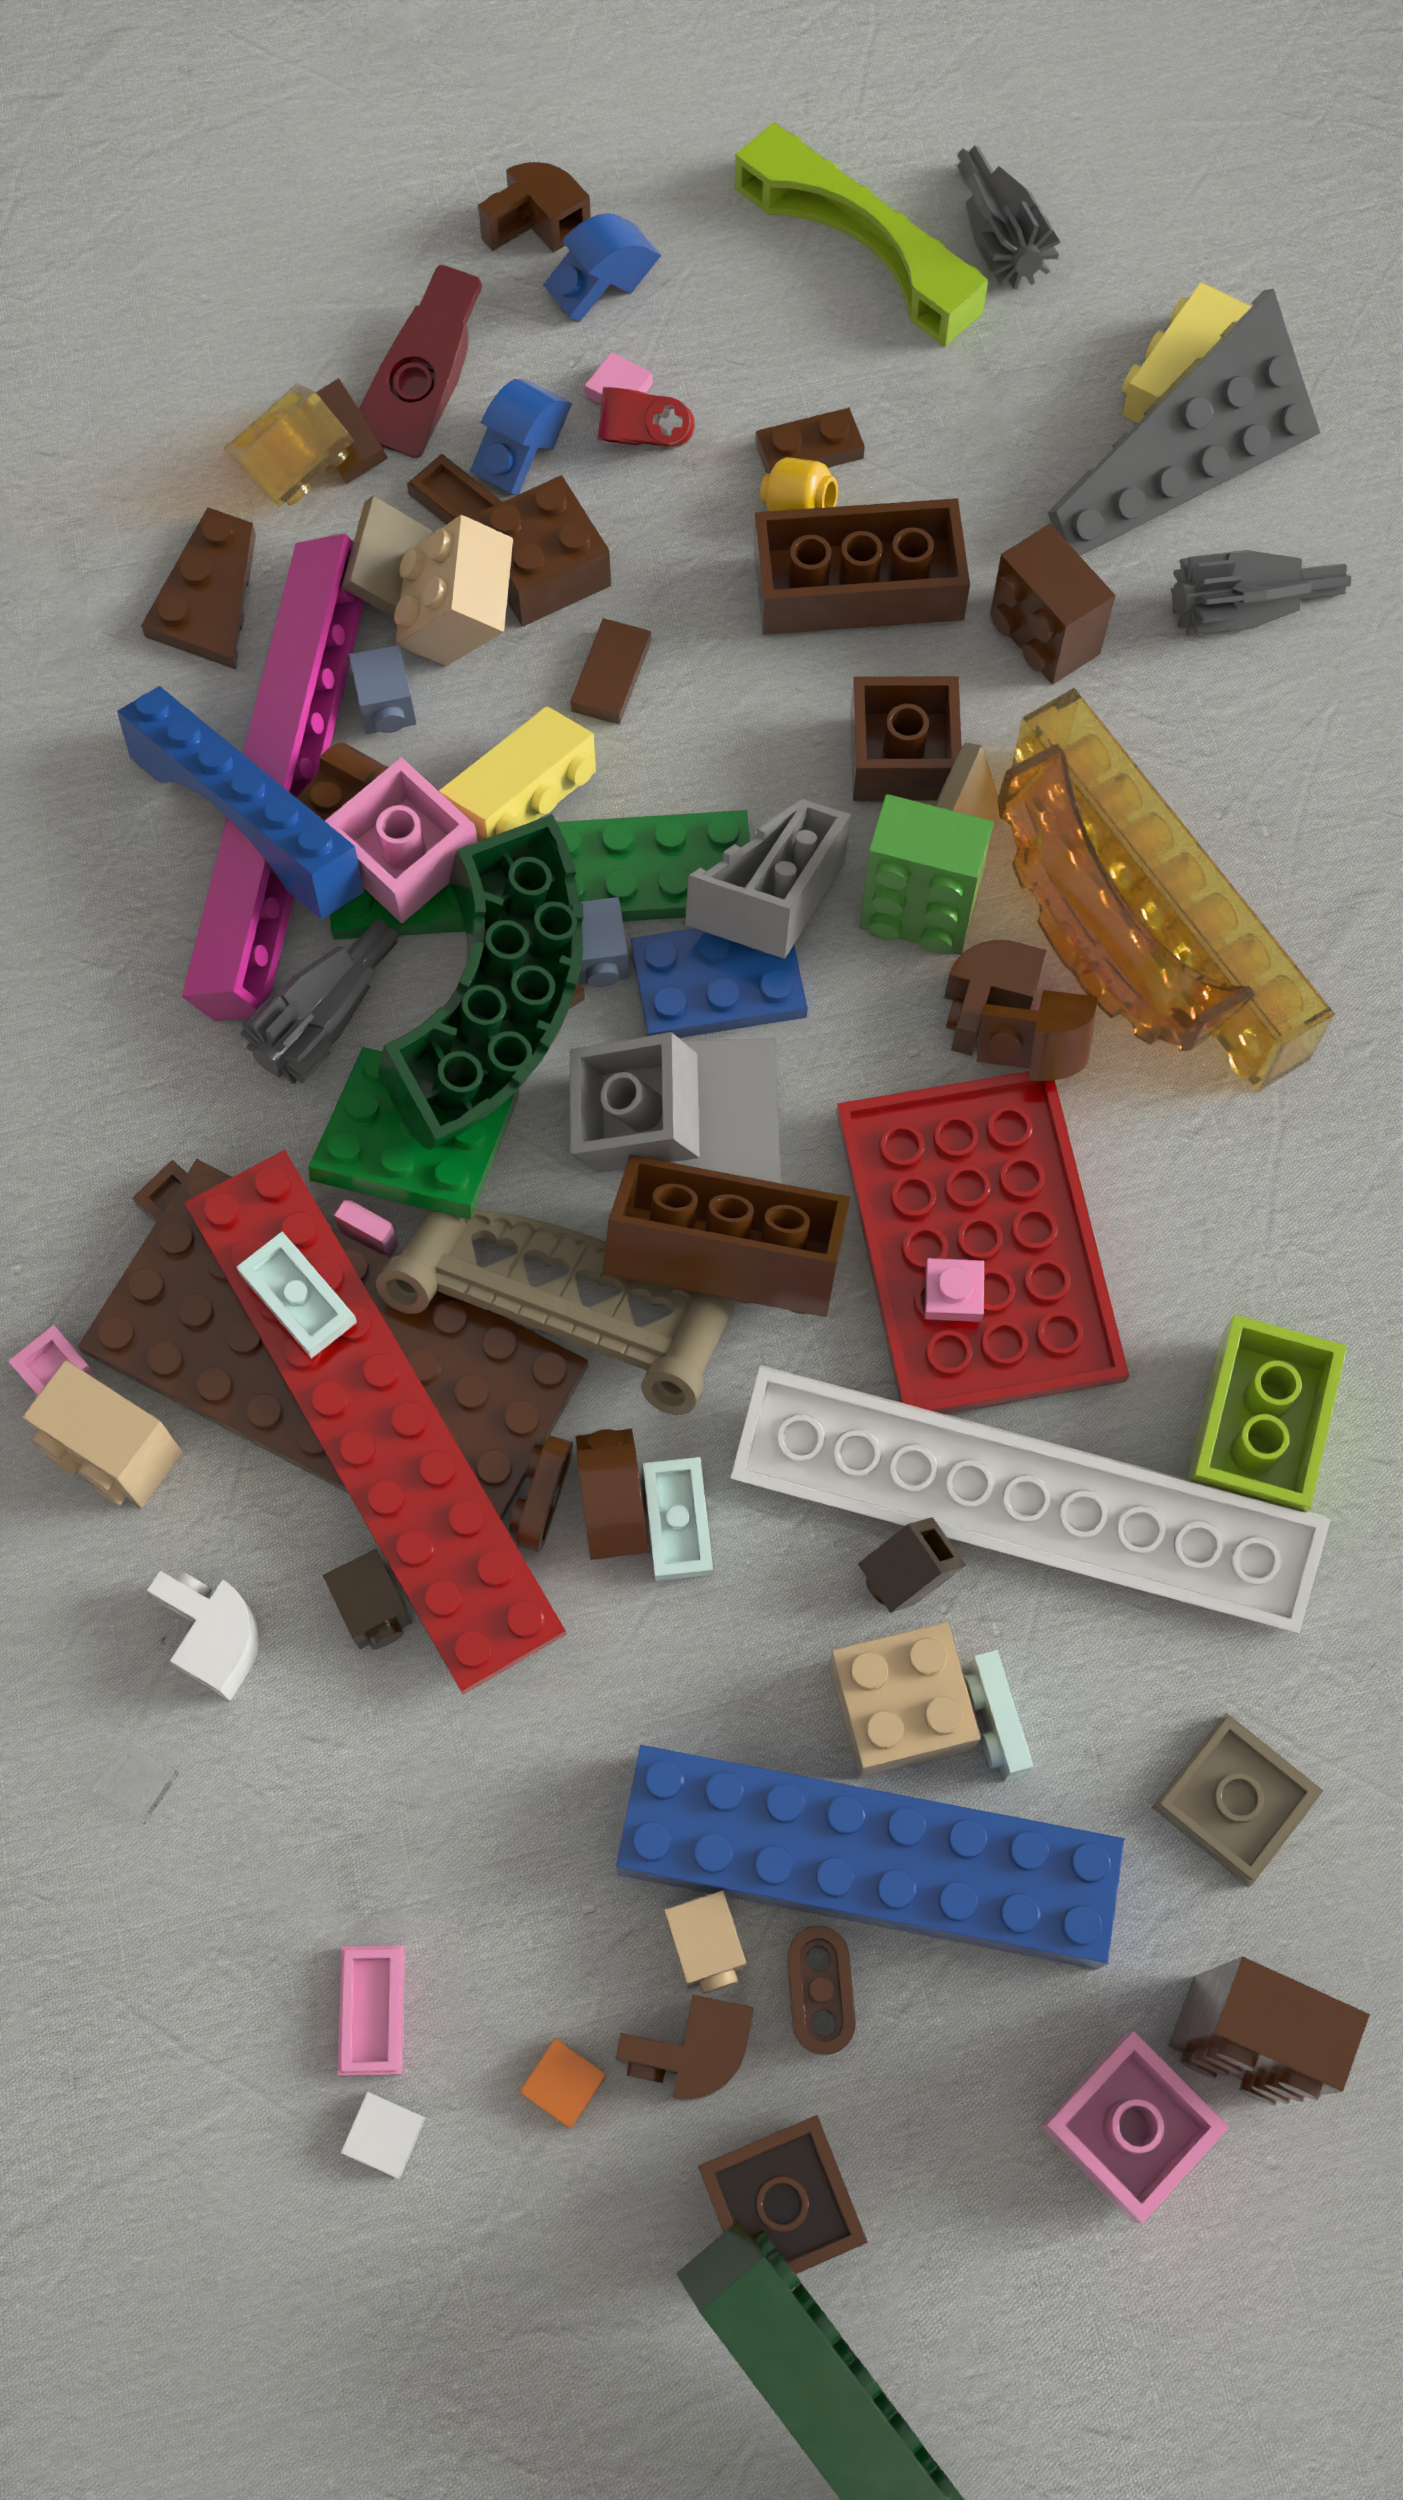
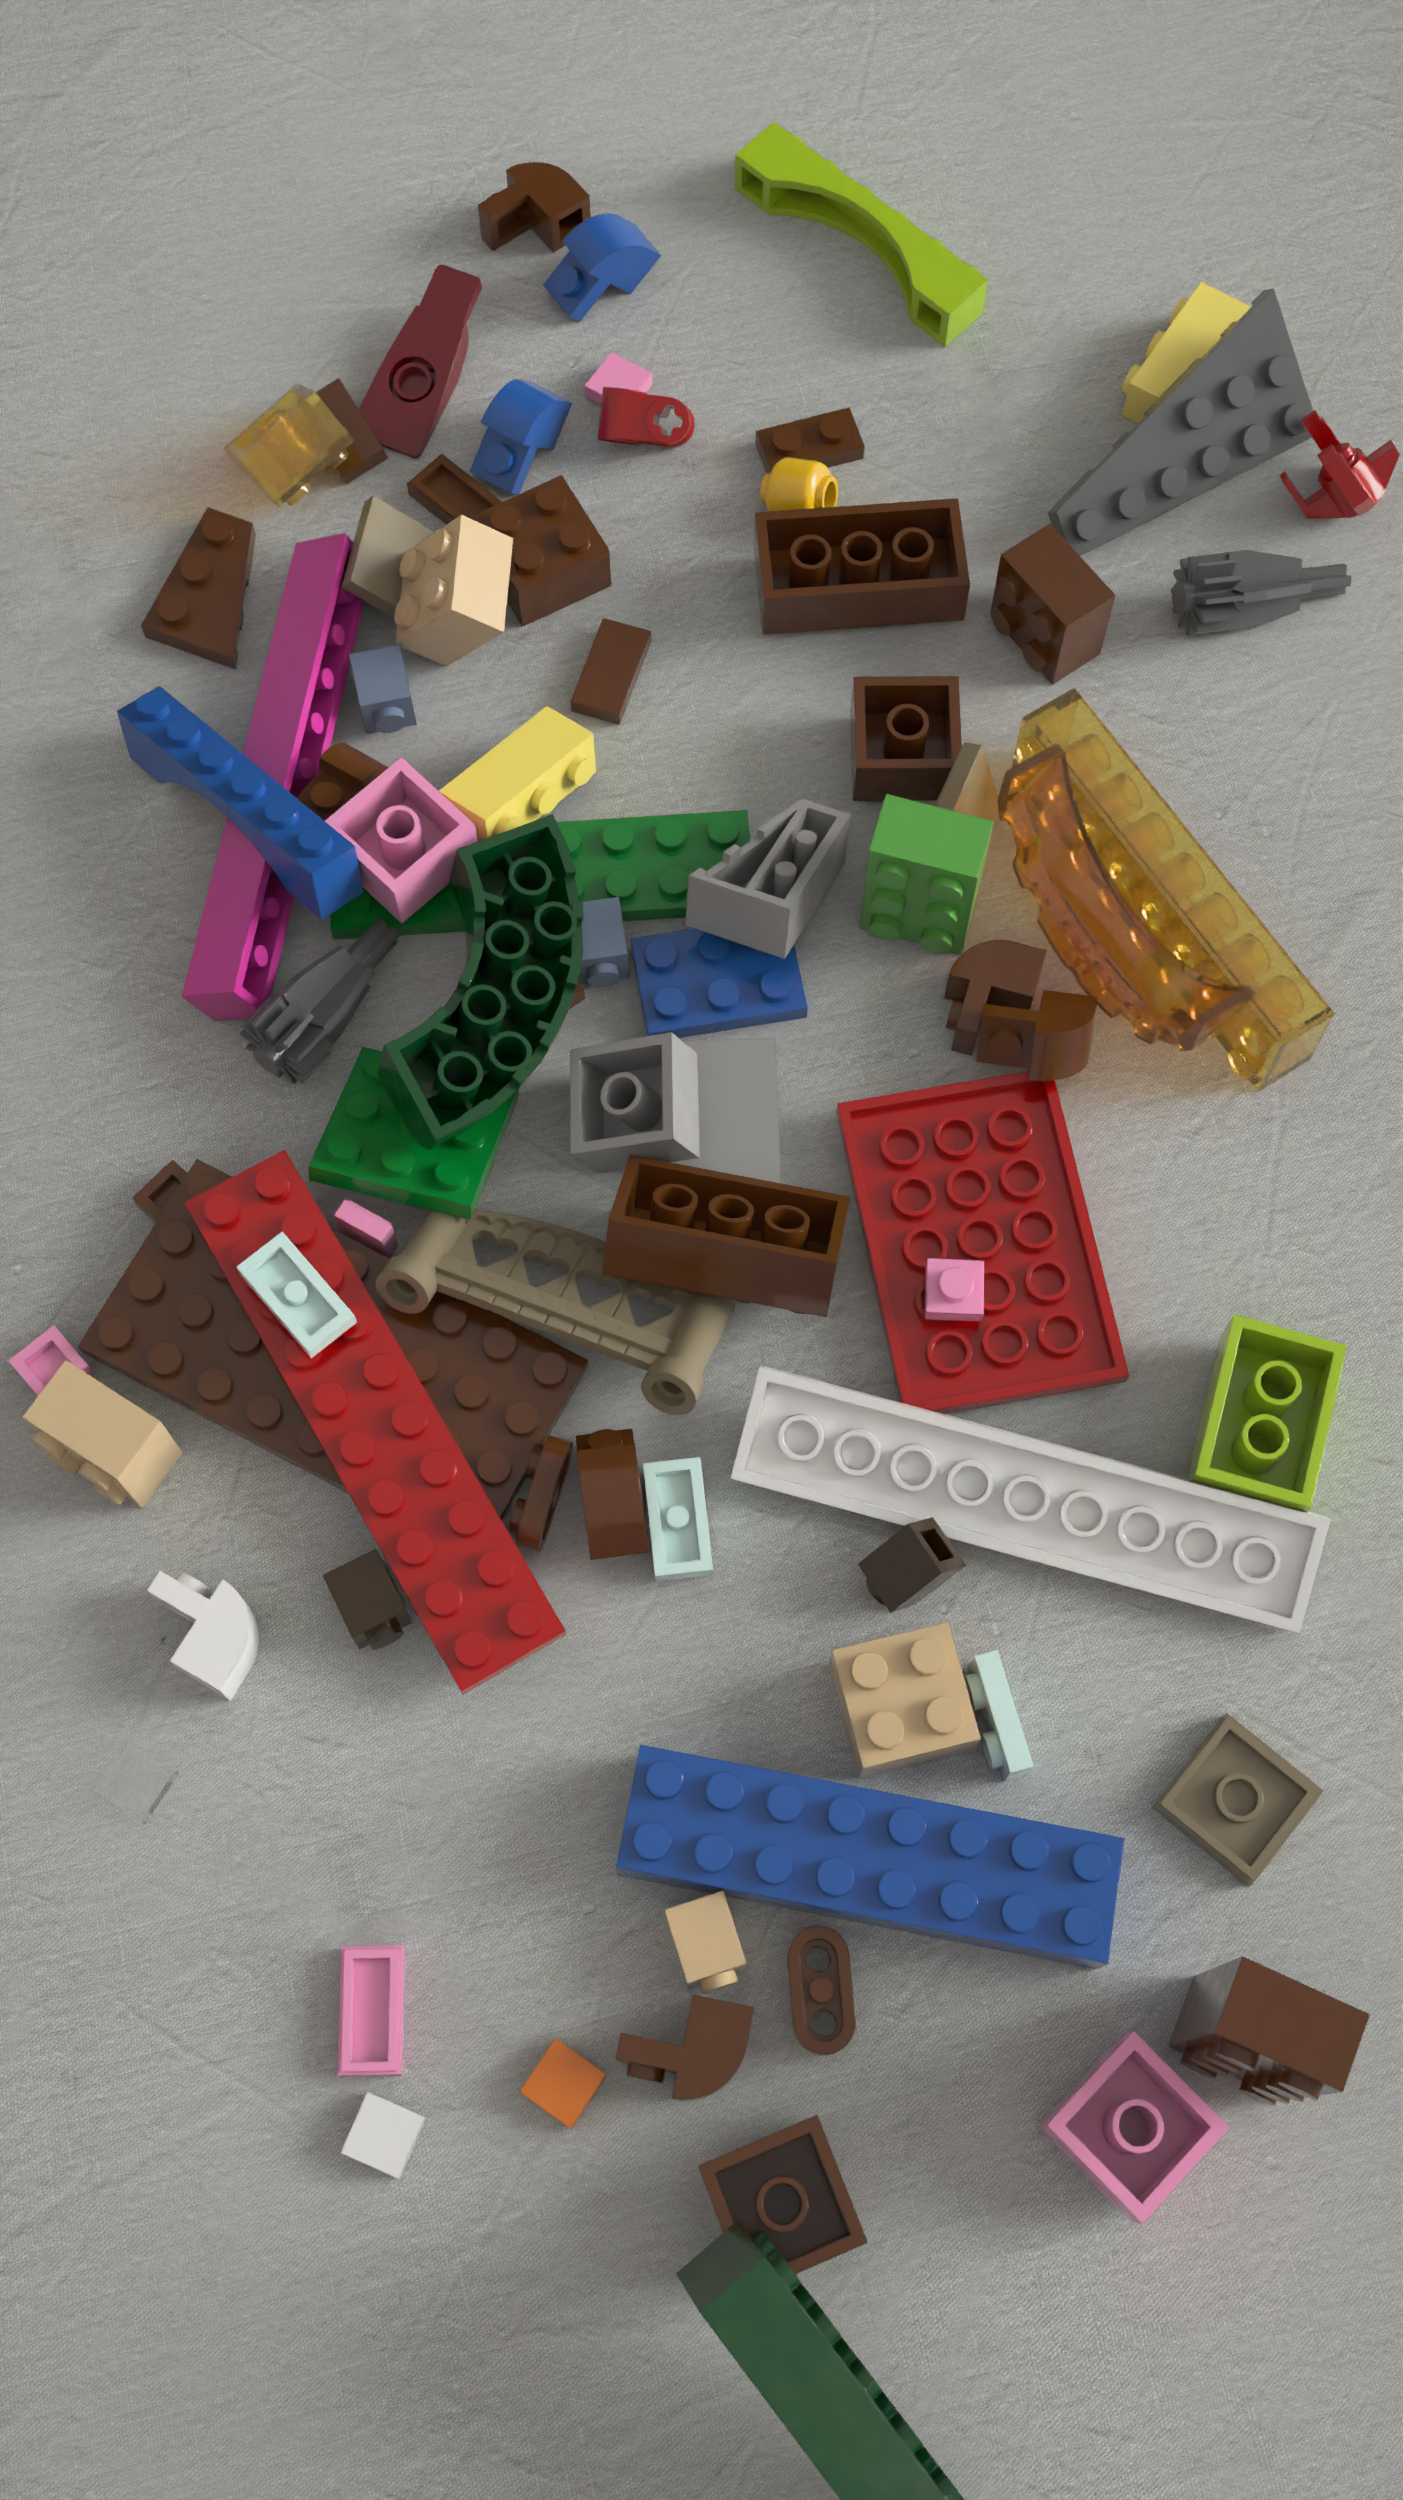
(1006, 221): dark grey piece -> none
(1347, 477): none -> red piece

